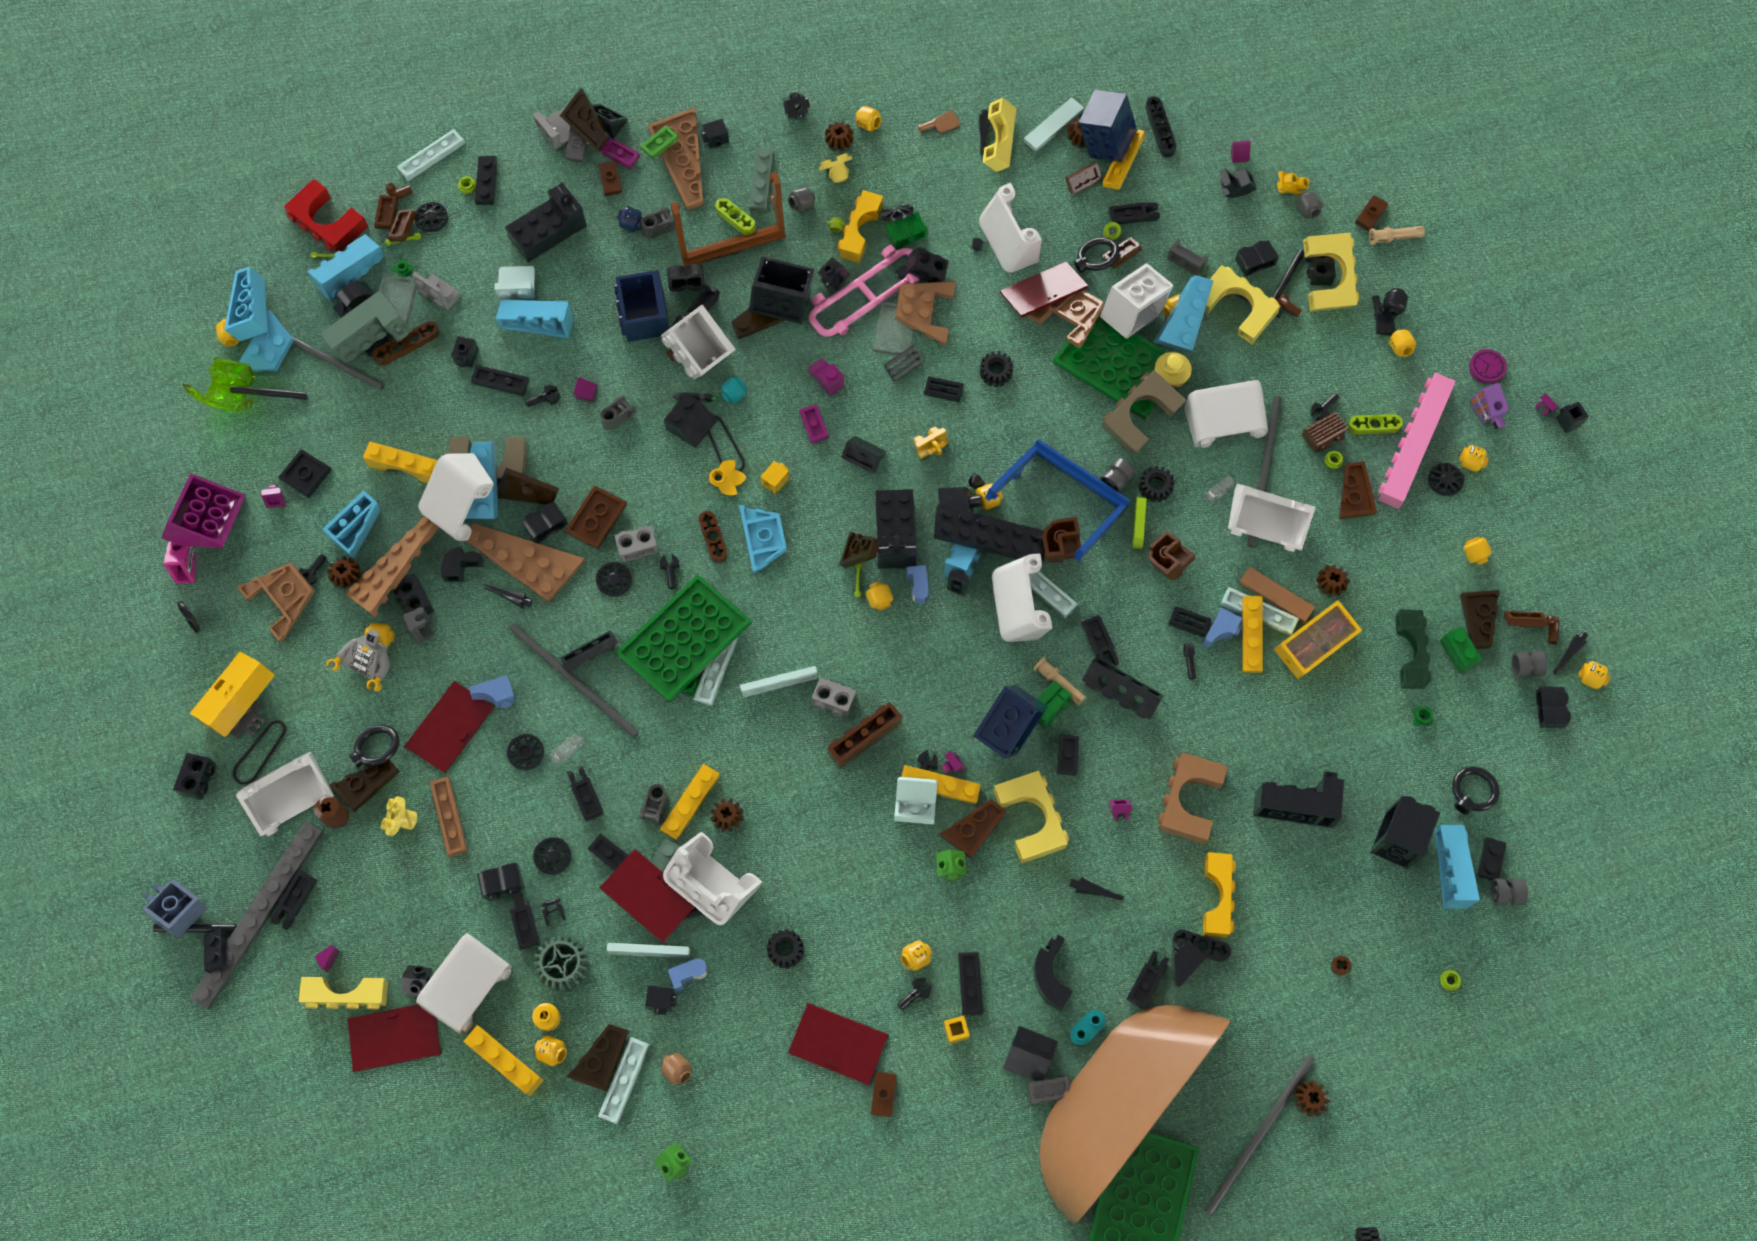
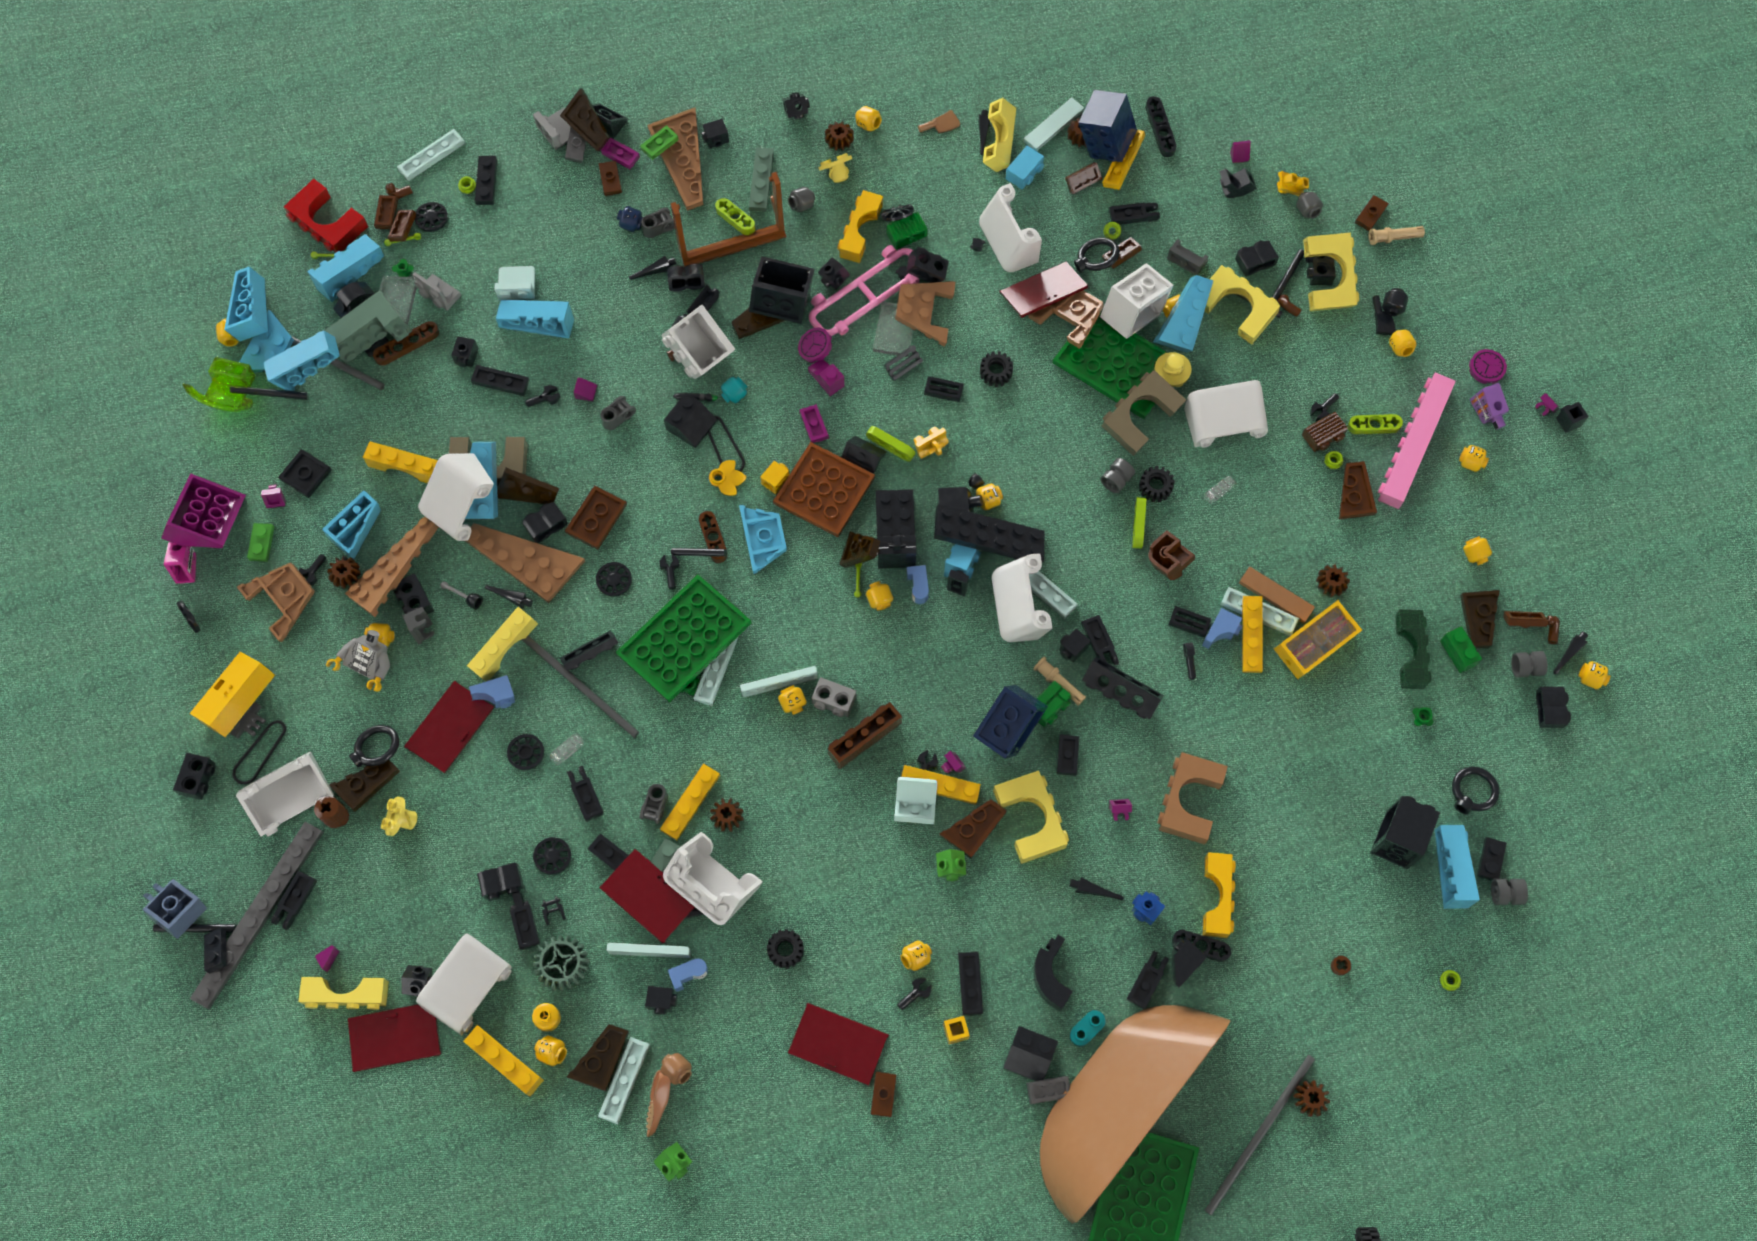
(260, 542): none -> bright green plate
(301, 360): none -> medium azure wedge
(448, 816): medium nougat tile -> none
(456, 561): black brick -> none
(473, 600): none -> black hinge
(488, 659): none -> light yellow arch
(547, 224): black hinge -> none
(637, 548): light grey brick -> none
(641, 305): dark blue container -> none
(658, 267): none -> black piece
(659, 1099): none -> nougat animal
(698, 552): none -> black bar
(792, 699): none -> yellow head
(815, 345): none -> magenta tile
(824, 489): none -> dark orange plate
(836, 225): lime plate -> none
(890, 443): none -> lime beam
(1024, 167): none -> medium azure brick
(1061, 539): reddish brown brick -> none
(1073, 645): none -> black brick
(1075, 472): blue piece -> none
(1148, 914): none -> blue brick
(1267, 454): dark grey piece -> none
(1270, 517): white windscreen -> none
(1308, 806): black hinge -> none
(1446, 479): black wheel -> none

